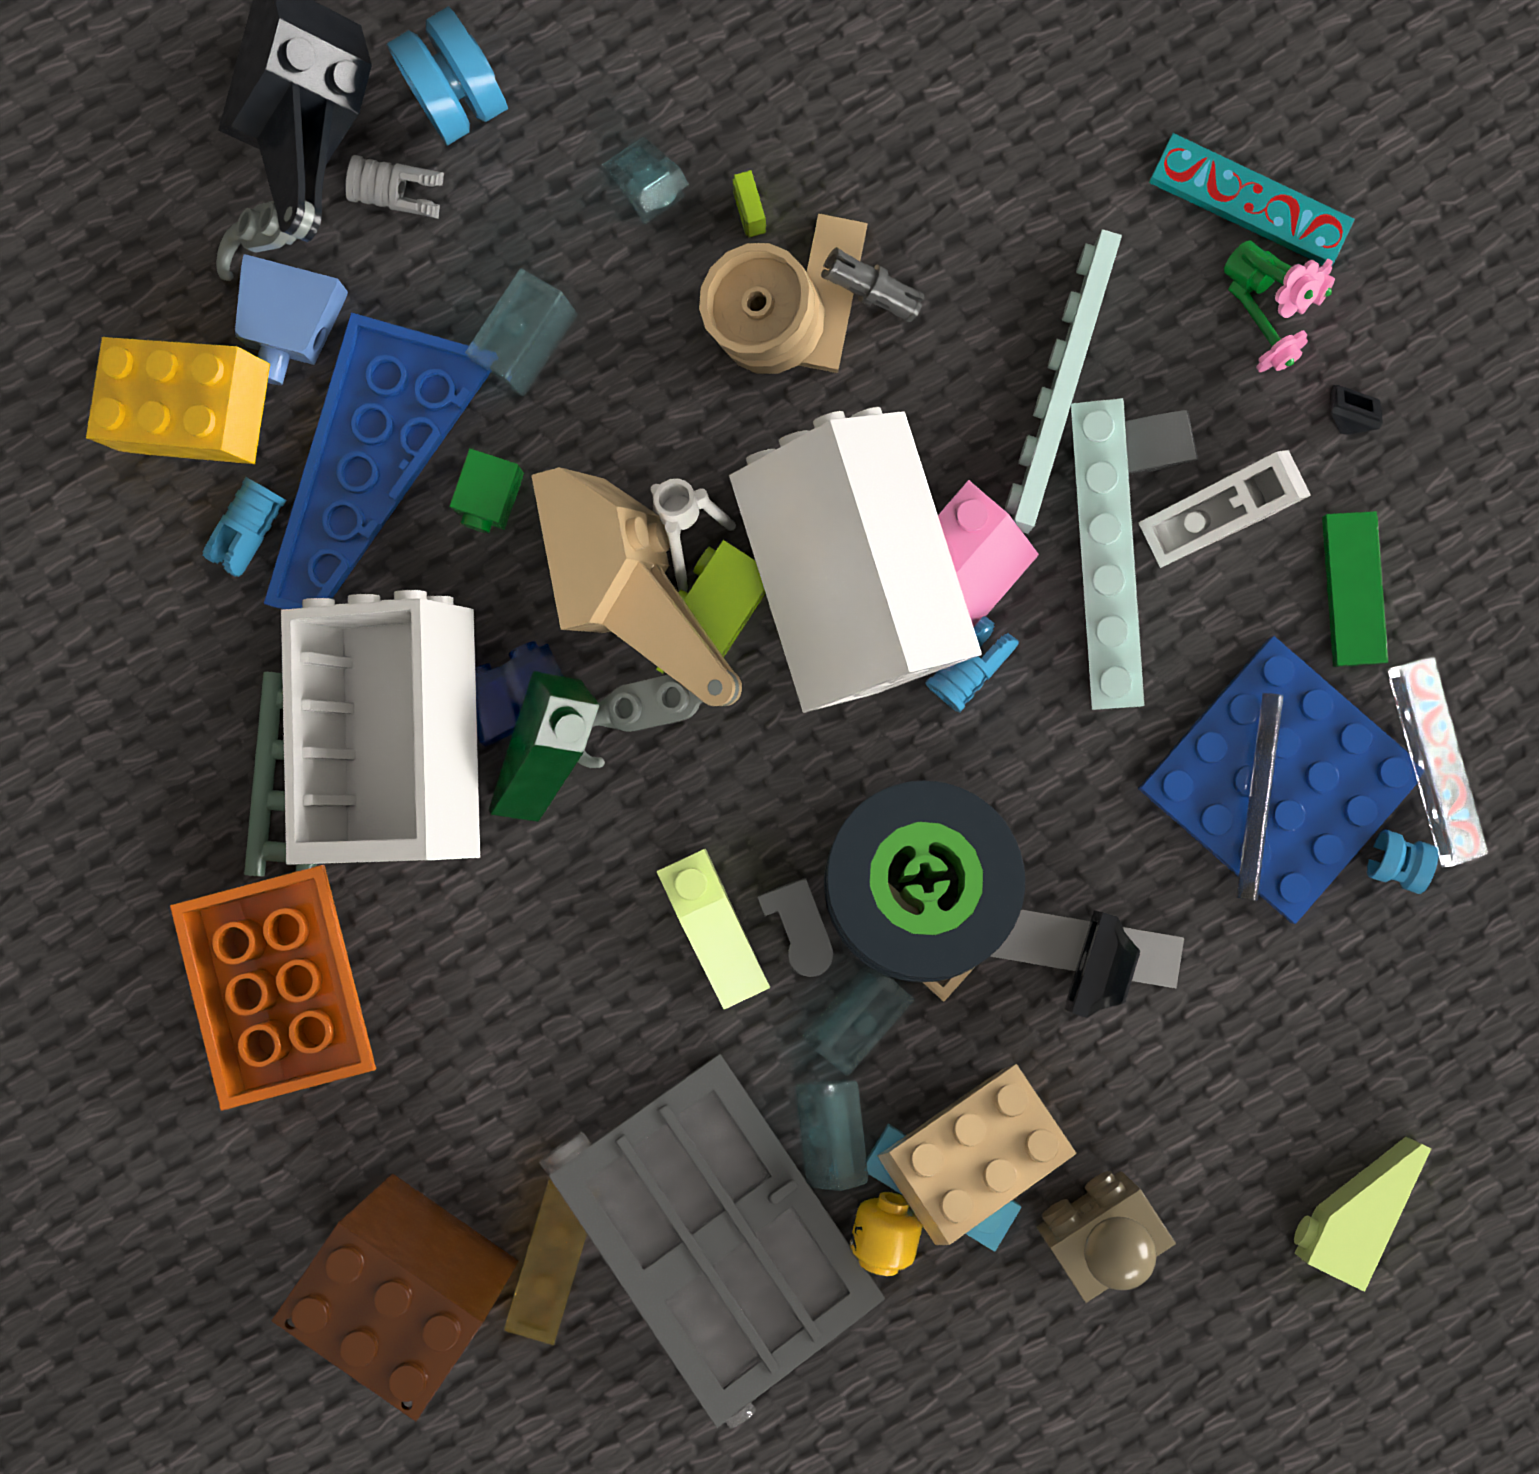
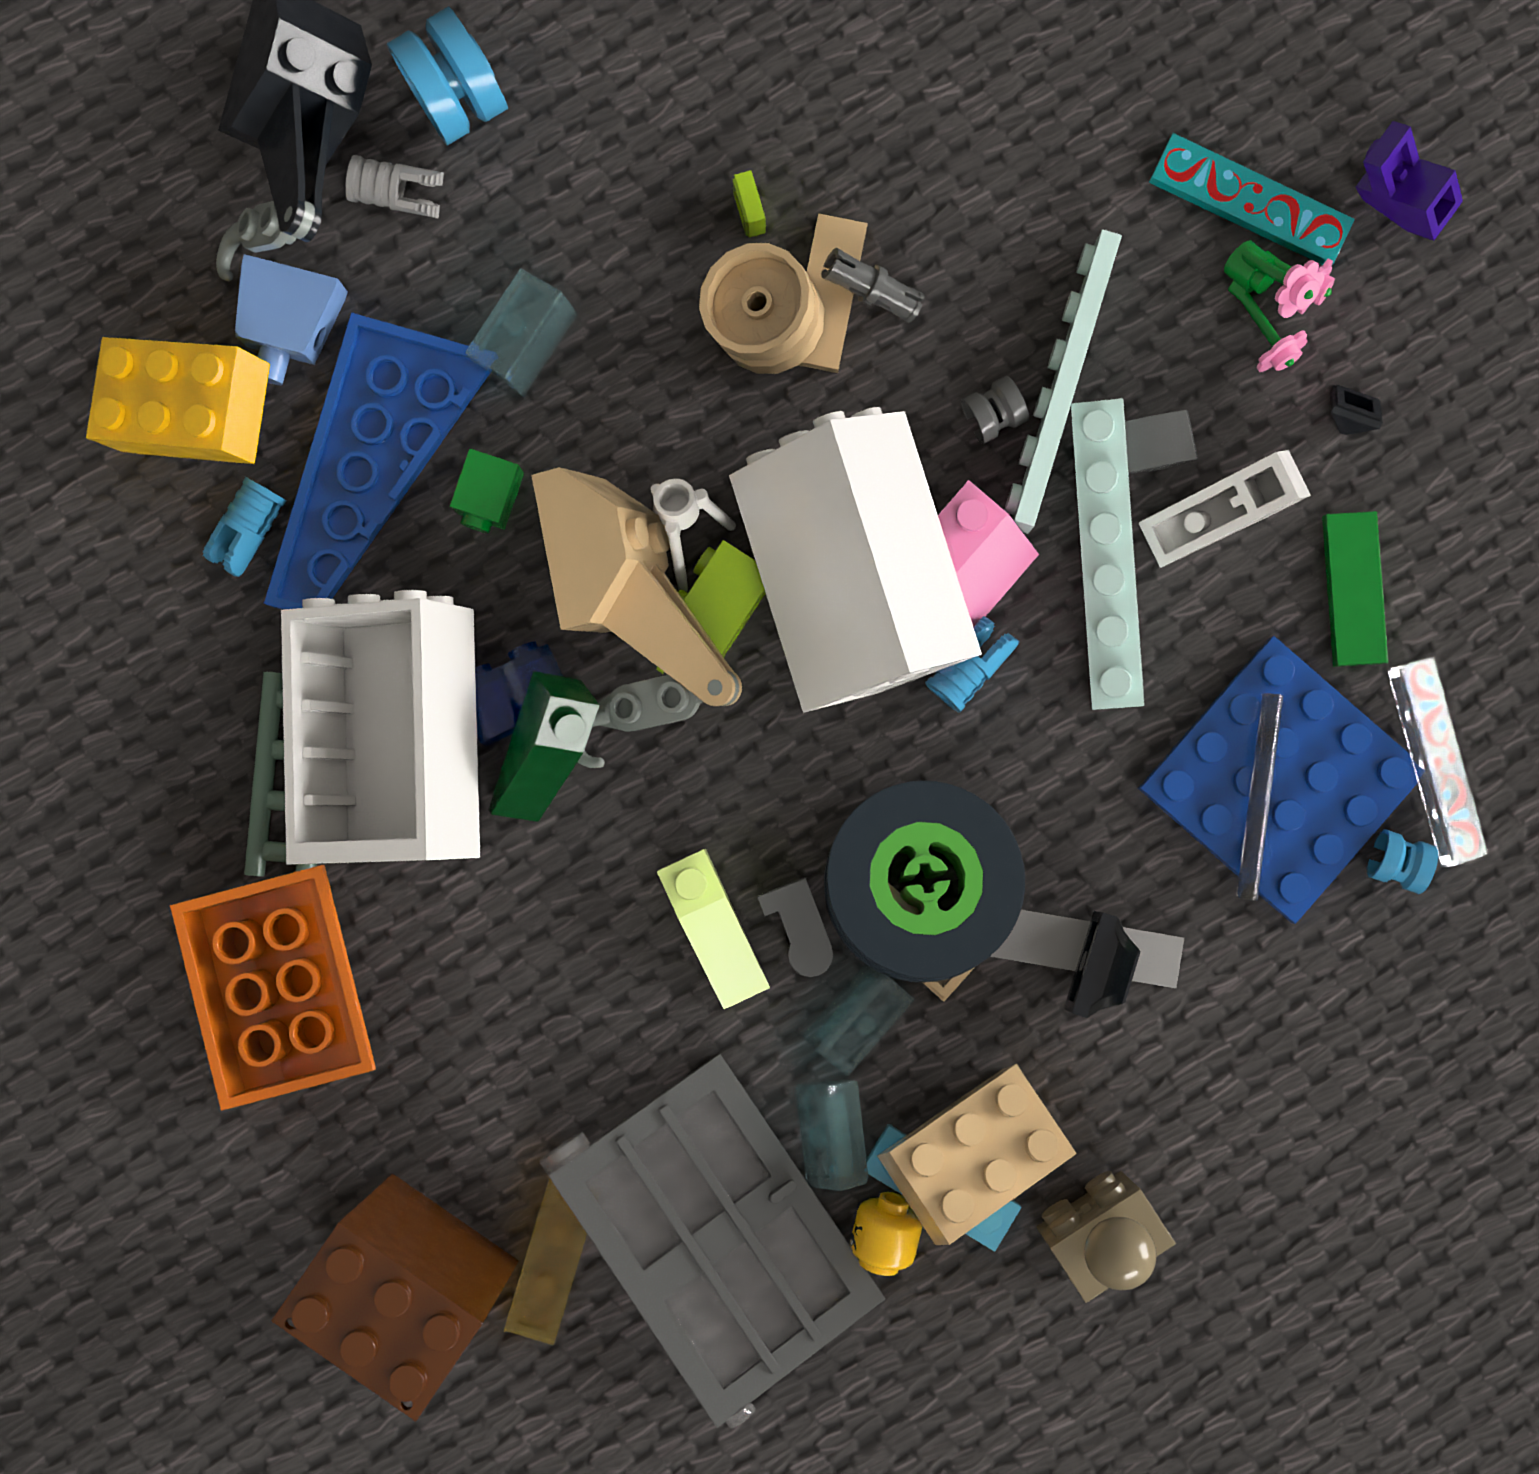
(647, 179): clear light blue slope -> none
(996, 409): none -> dark grey wheel
(1358, 1219): yellowish green slope -> none
(1407, 188): none -> dark purple brick

